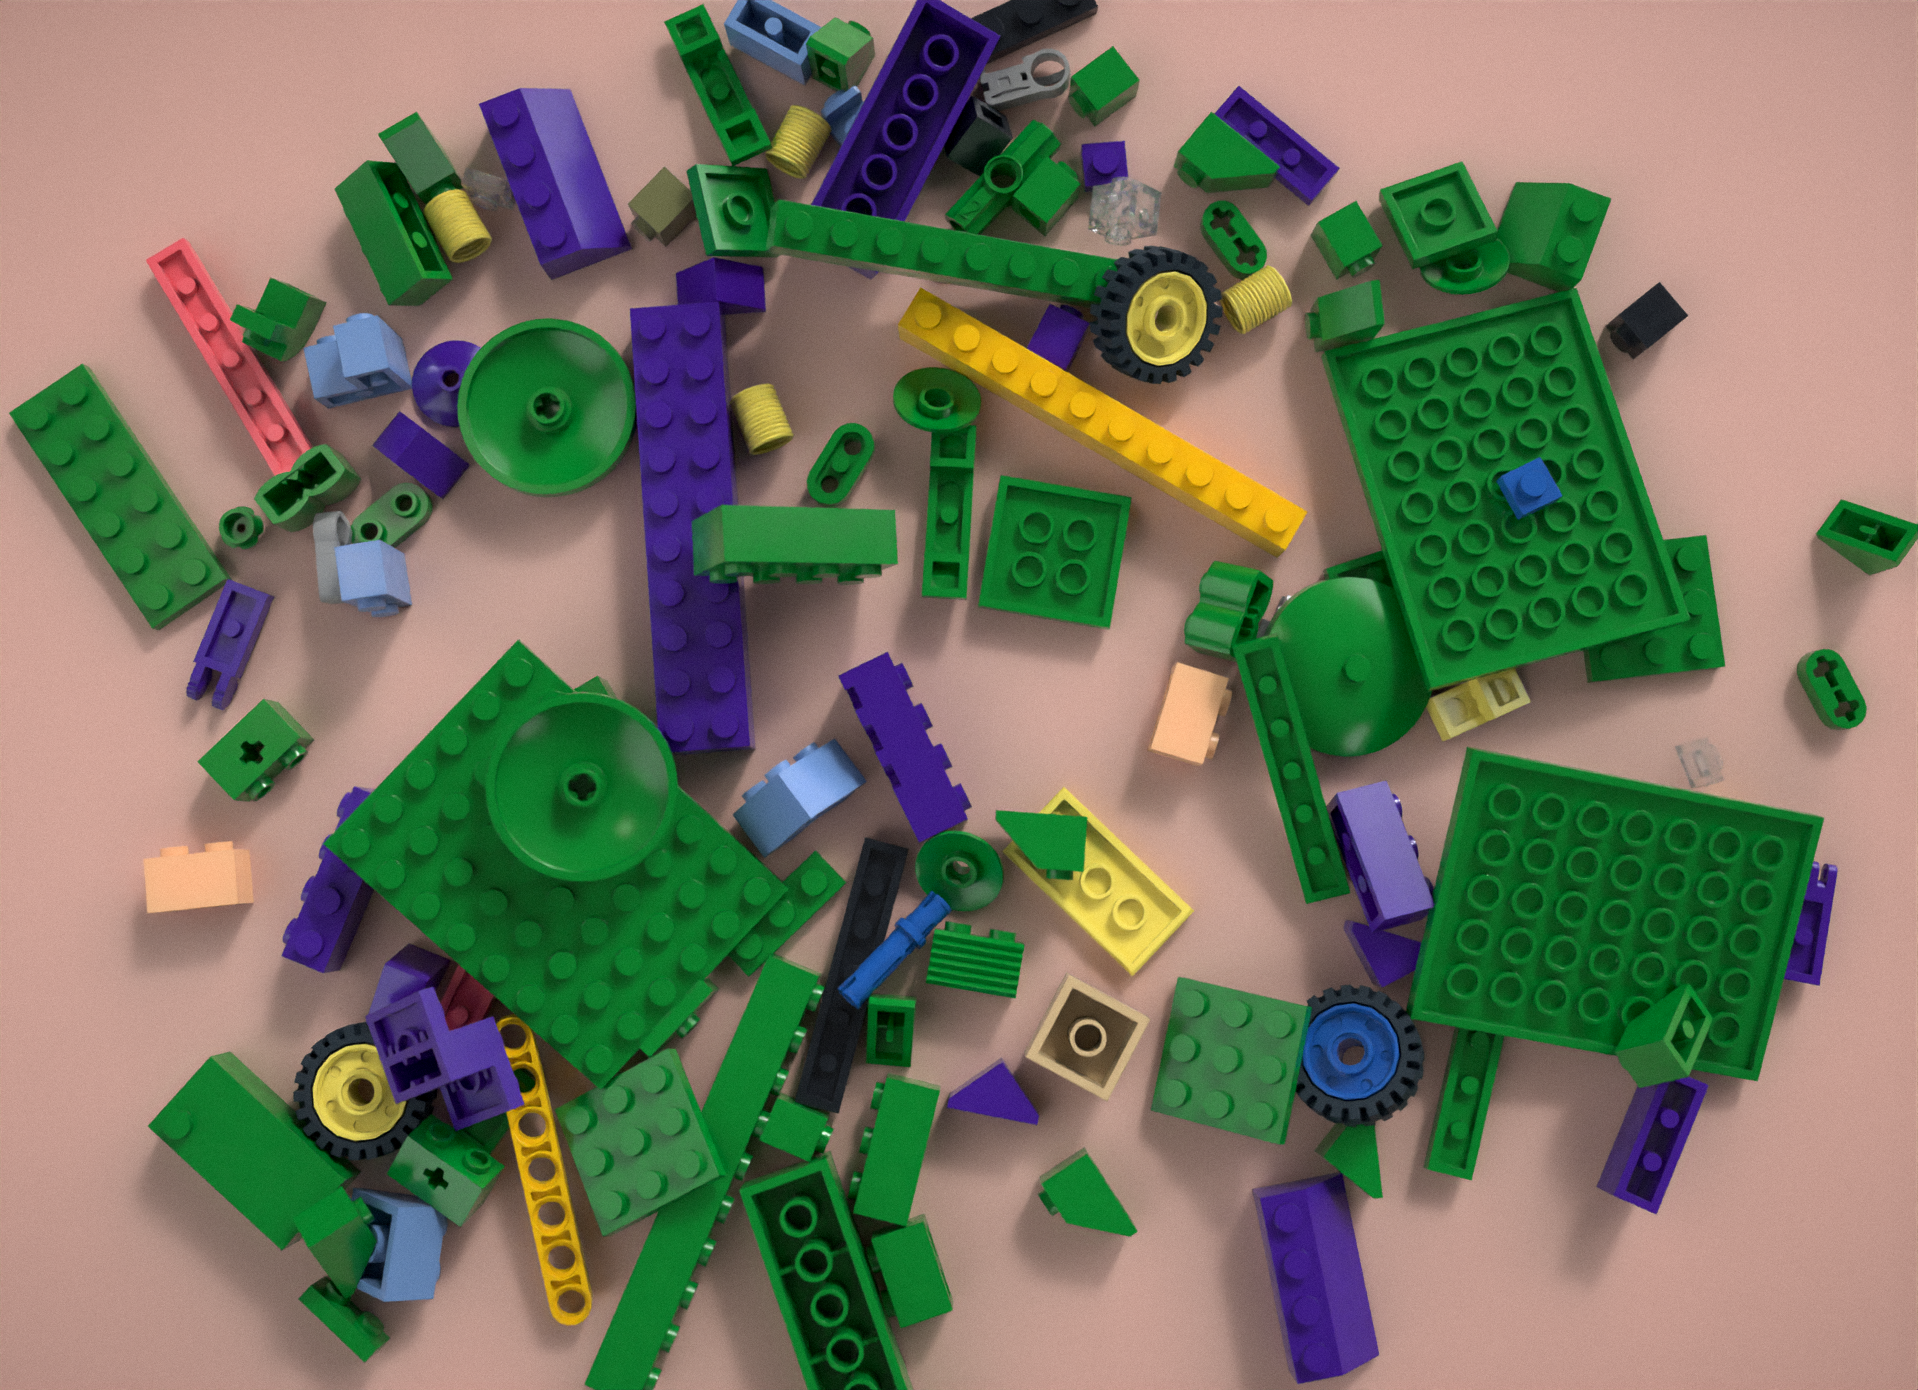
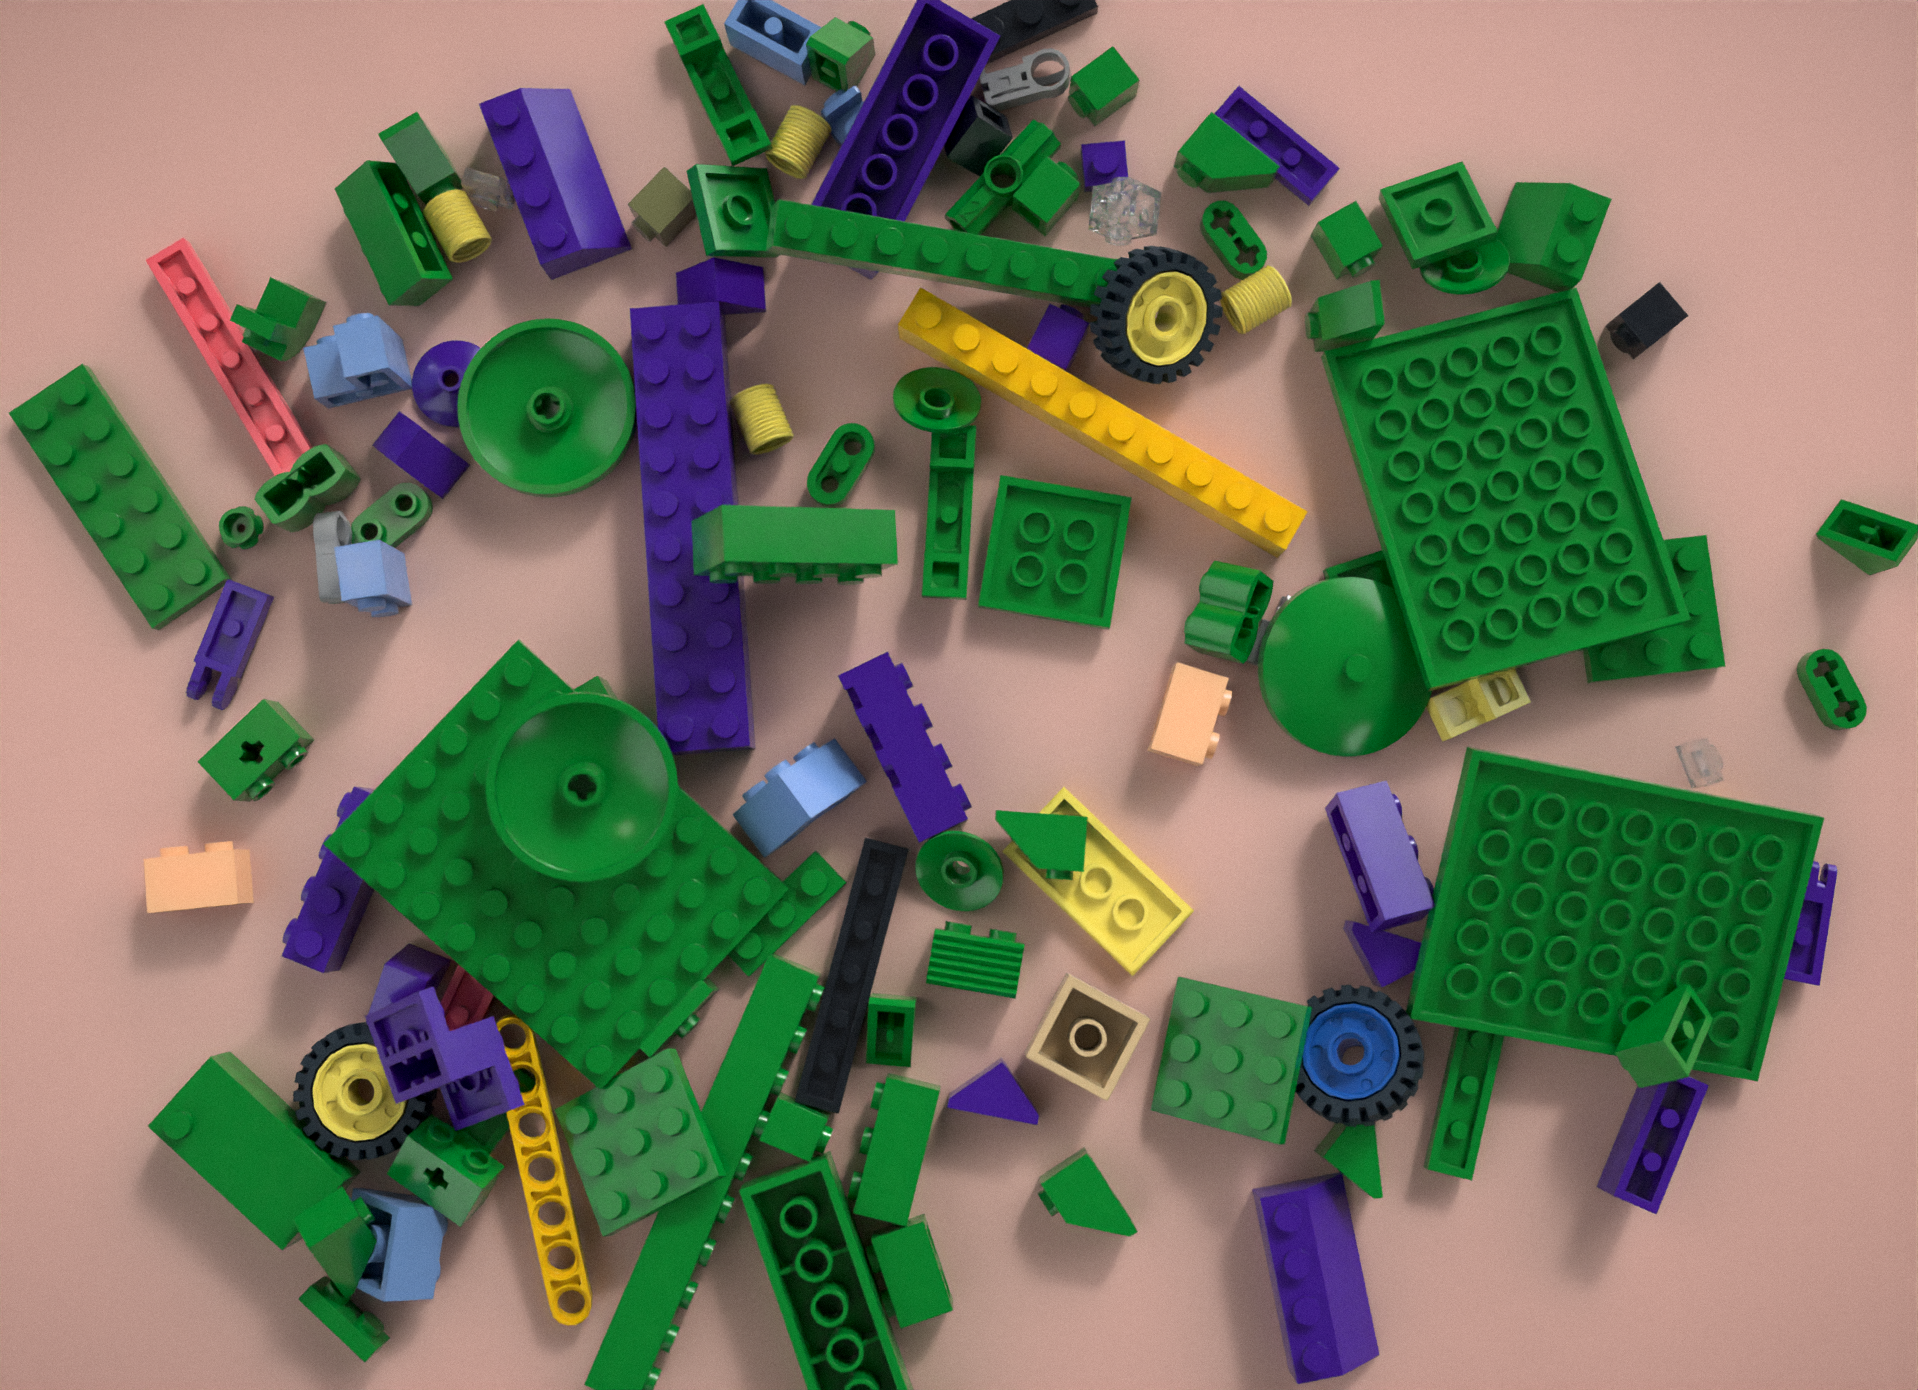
(886, 958): blue pin -> none
(1291, 768): green plate -> none
(1529, 488): blue plate -> none

